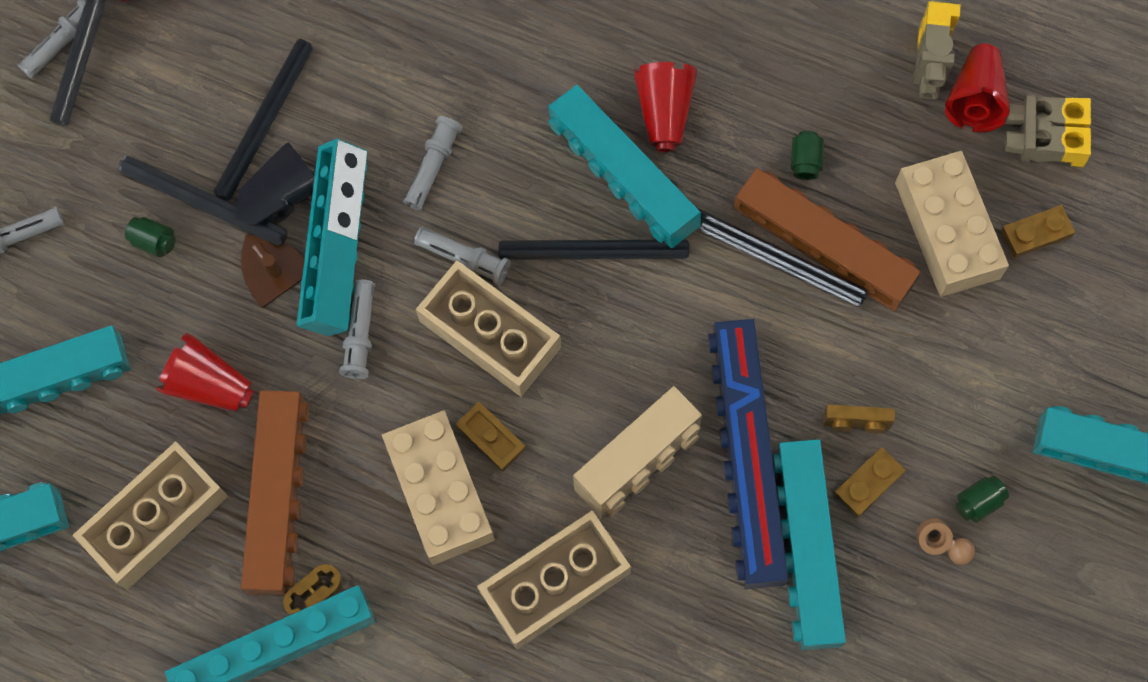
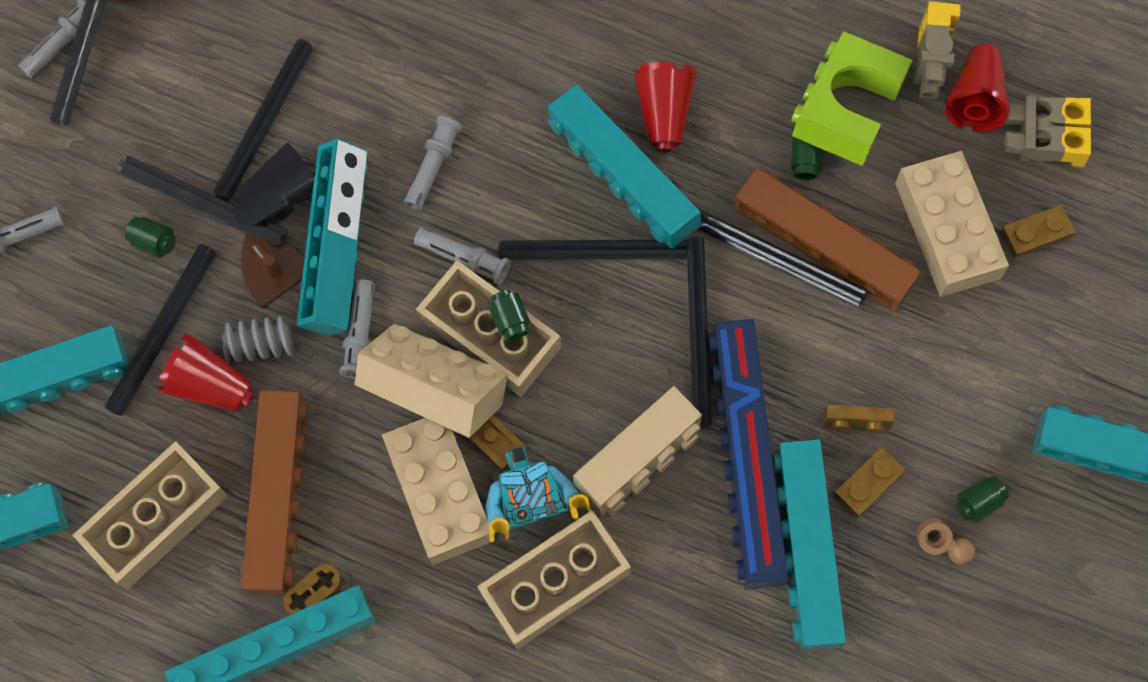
(160, 330): none -> black axle
(257, 340): none -> light grey piece
(431, 379): none -> tan brick
(509, 315): none -> dark green brick
(529, 495): none -> torso
(699, 329): none -> black axle
(827, 122): none -> lime arch

